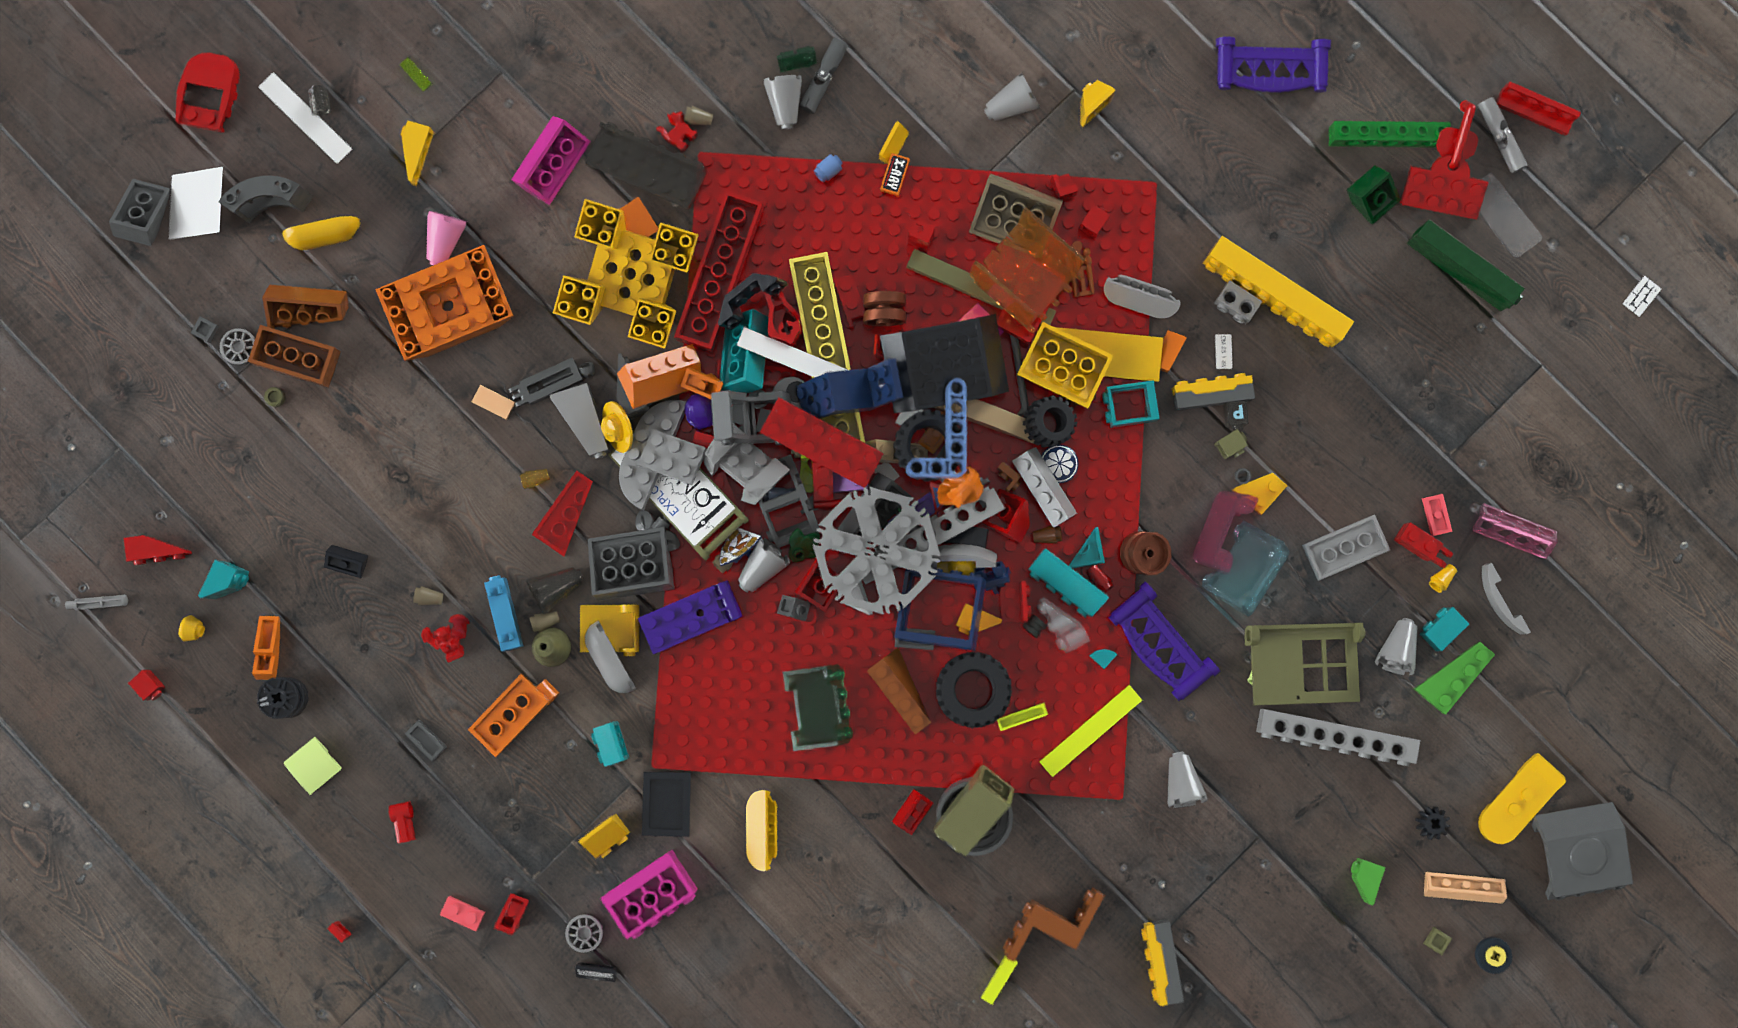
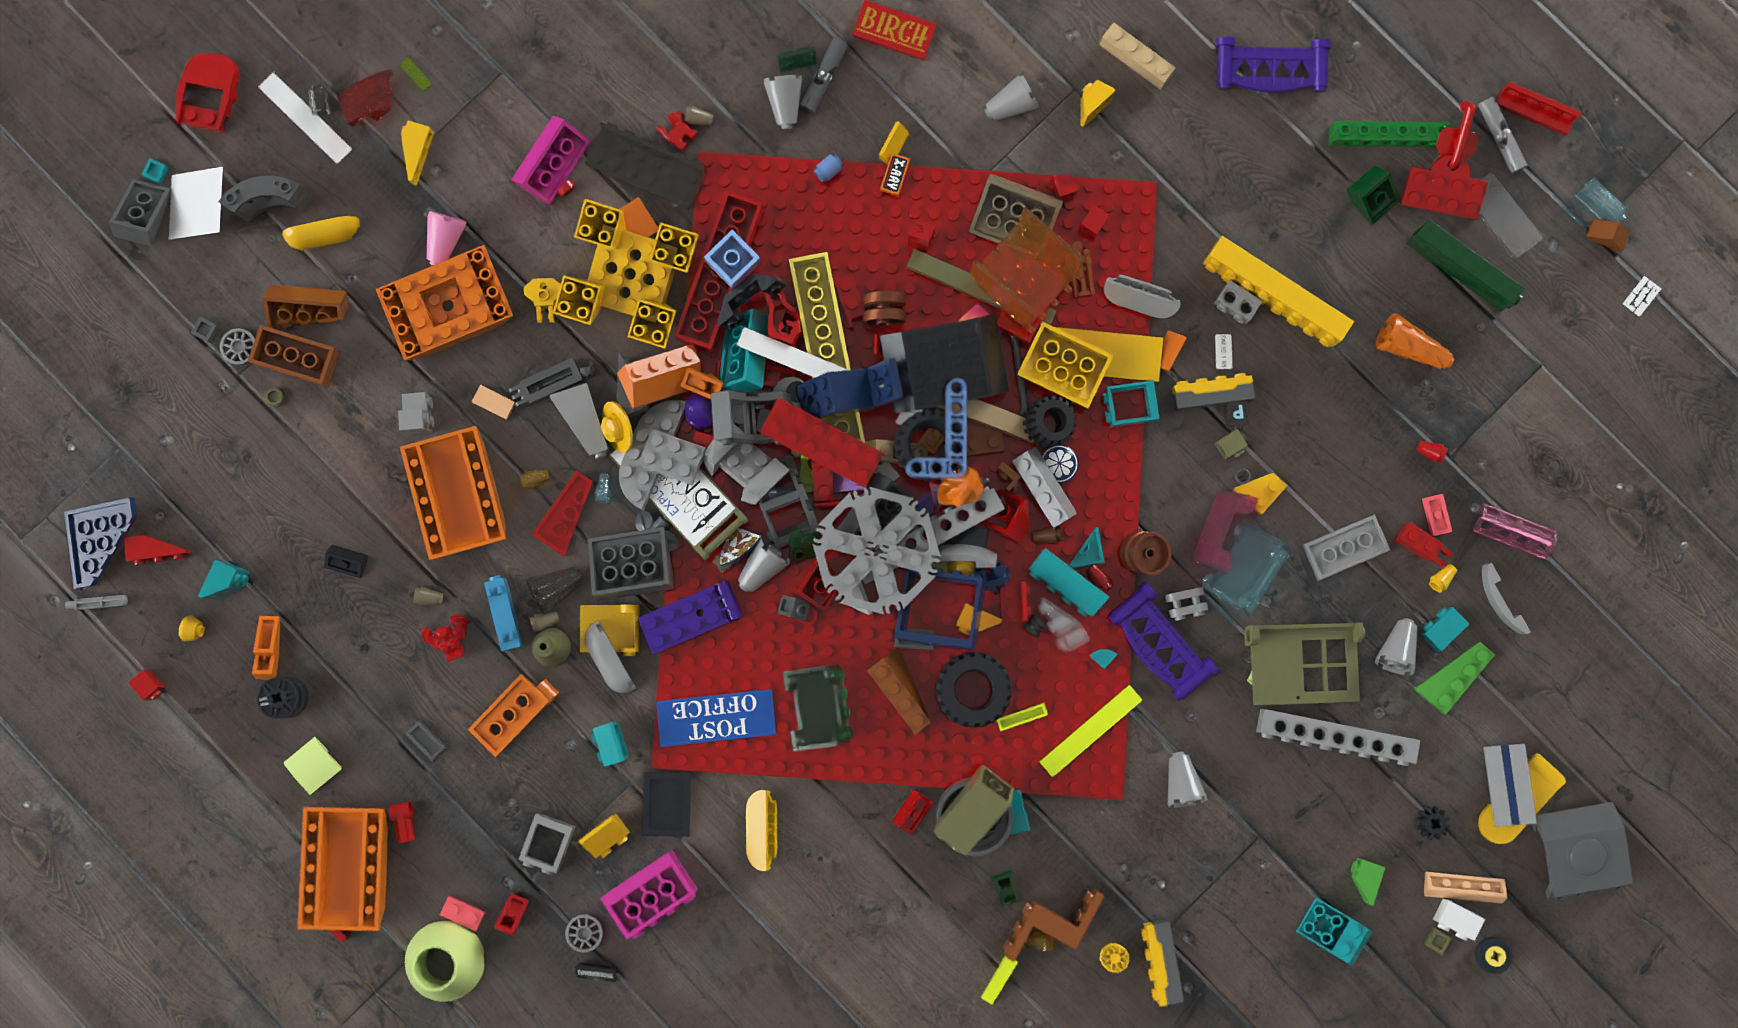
(95, 537): none -> plate
(155, 171): none -> teal tile
(343, 868): none -> orange slope
(367, 97): none -> clear red slope
(416, 414): none -> light grey brick
(454, 492): none -> orange slope
(461, 945): none -> yellowish green cone
(542, 297): none -> yellow hinge
(554, 824): none -> light grey window
(566, 188): none -> red tile
(603, 490): none -> clear light blue cone
(716, 718): none -> blue sticker
(732, 259): none -> light blue brick
(894, 30): none -> red tile
(982, 439): none -> copper wing
(1006, 888): none -> dark green slope
(1020, 818): none -> teal slope
(1040, 940): none -> clear yellow hair
(1114, 957): none -> yellow wheel
(1137, 56): none -> tan brick
(1180, 612): none -> light grey brick
(1334, 931): none -> teal slope
(1410, 342): none -> orange cone
(1433, 451): none -> red cone
(1458, 919): none -> white brick
(1509, 785): none -> light grey tile
(1601, 201): none -> clear light blue window
(1608, 233): none -> dark orange slope

